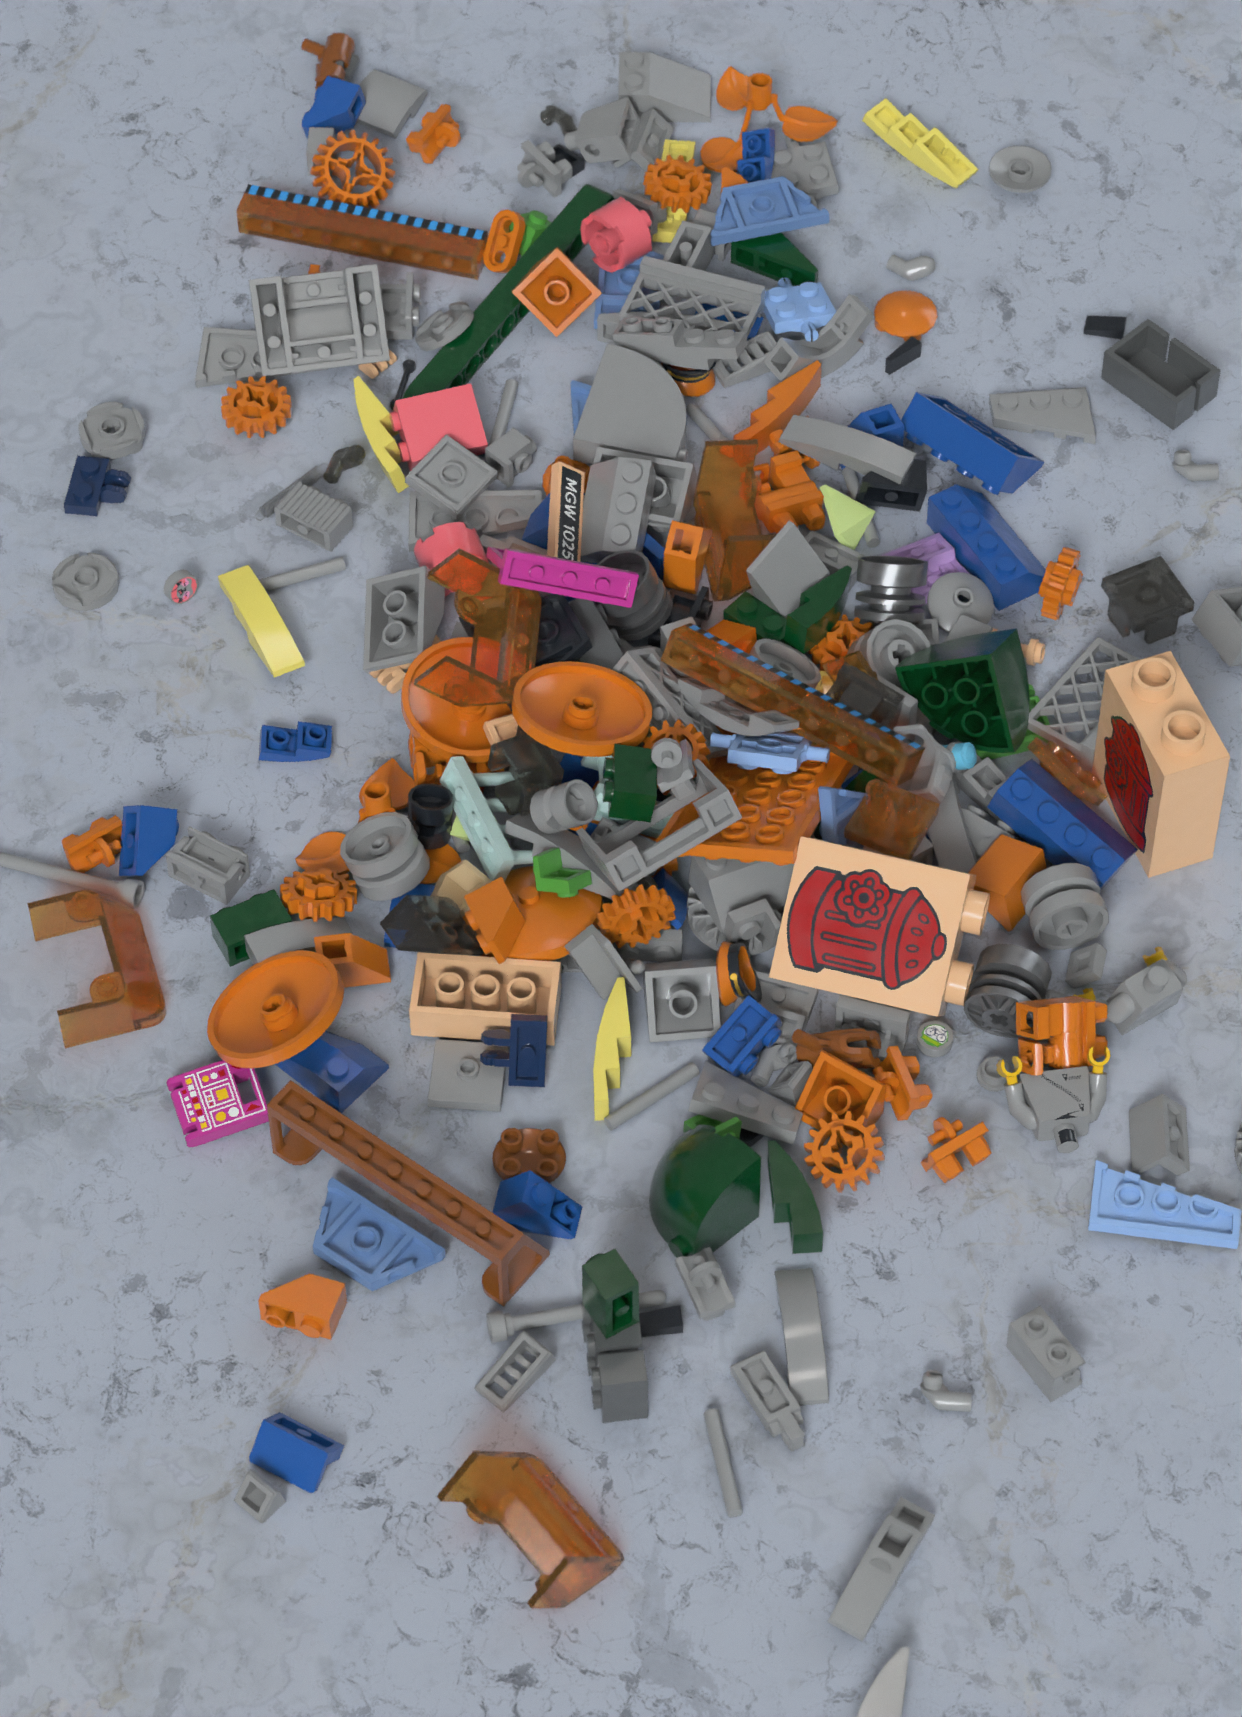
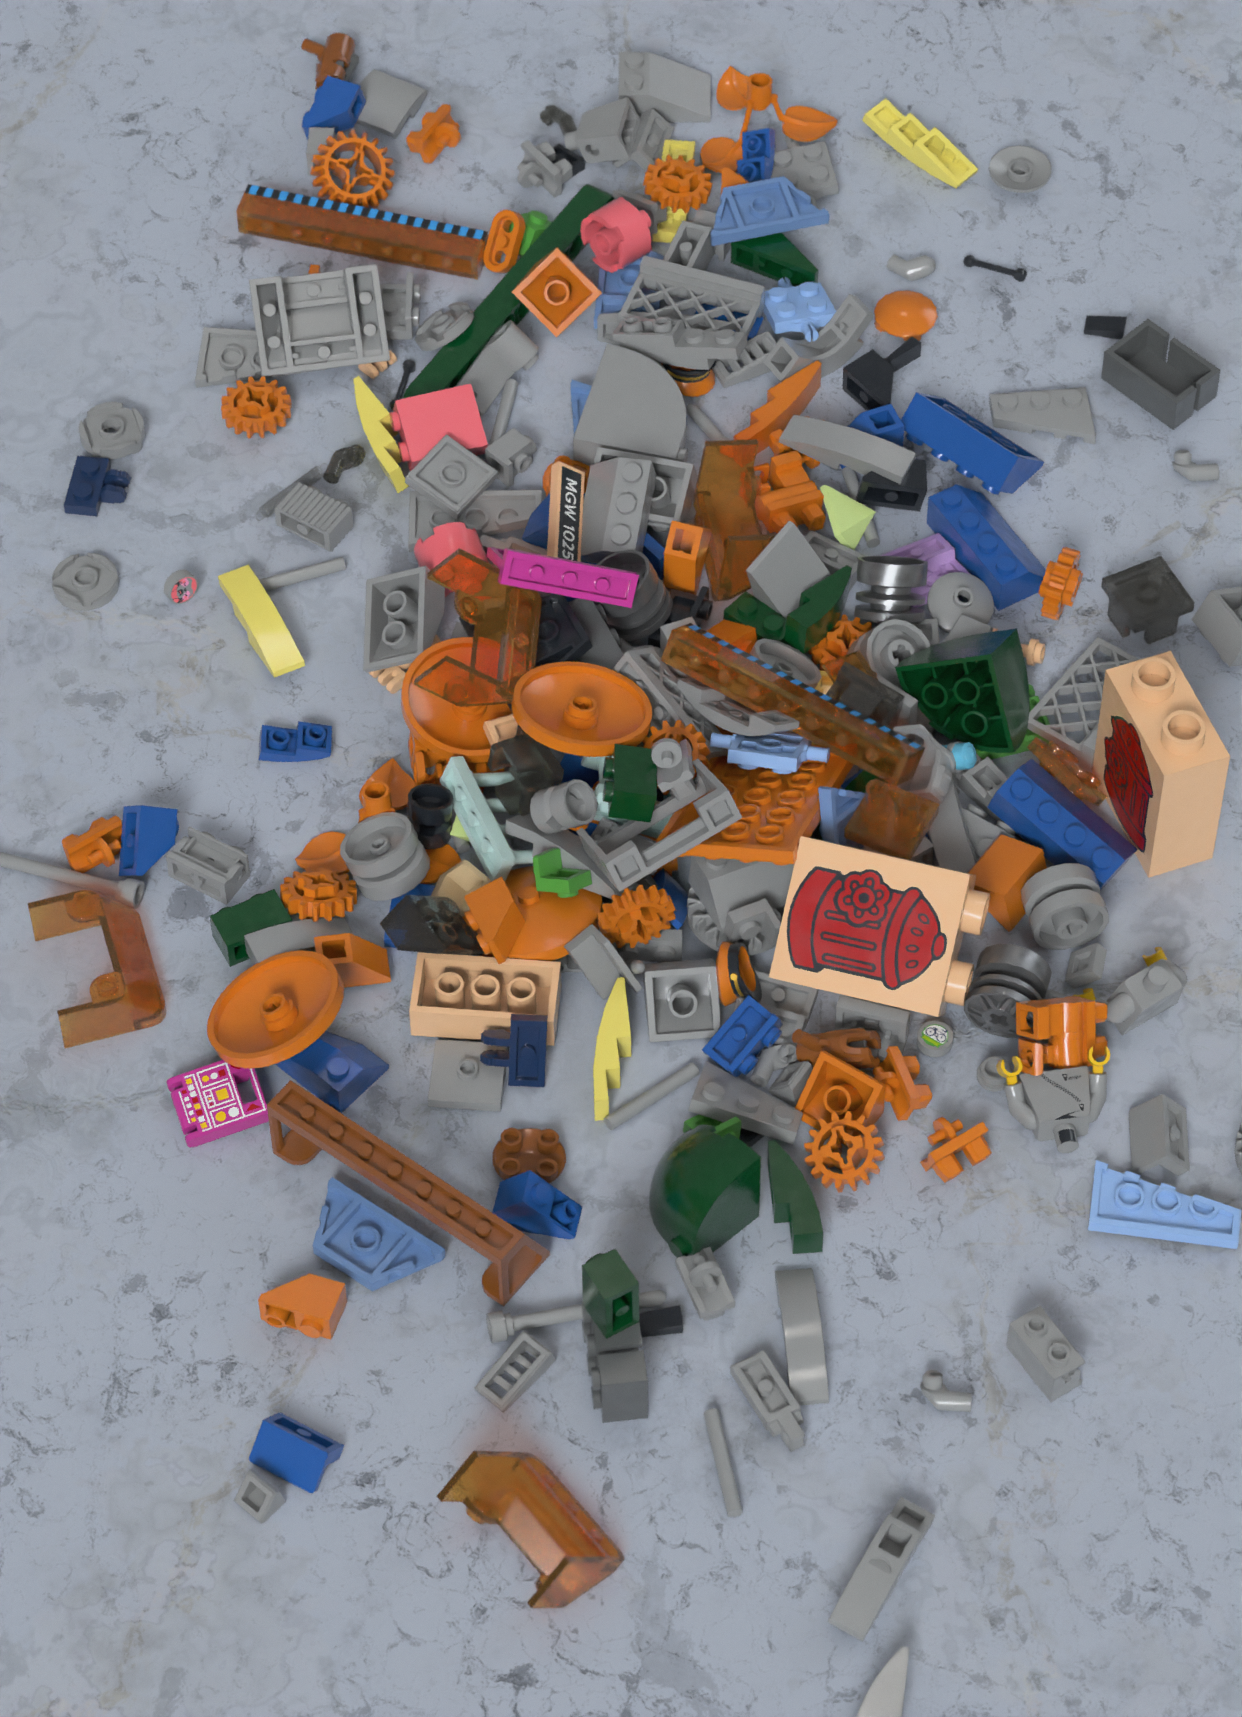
(500, 358): none -> light grey door
(869, 380): none -> black slope
(1018, 274): none -> black hinge

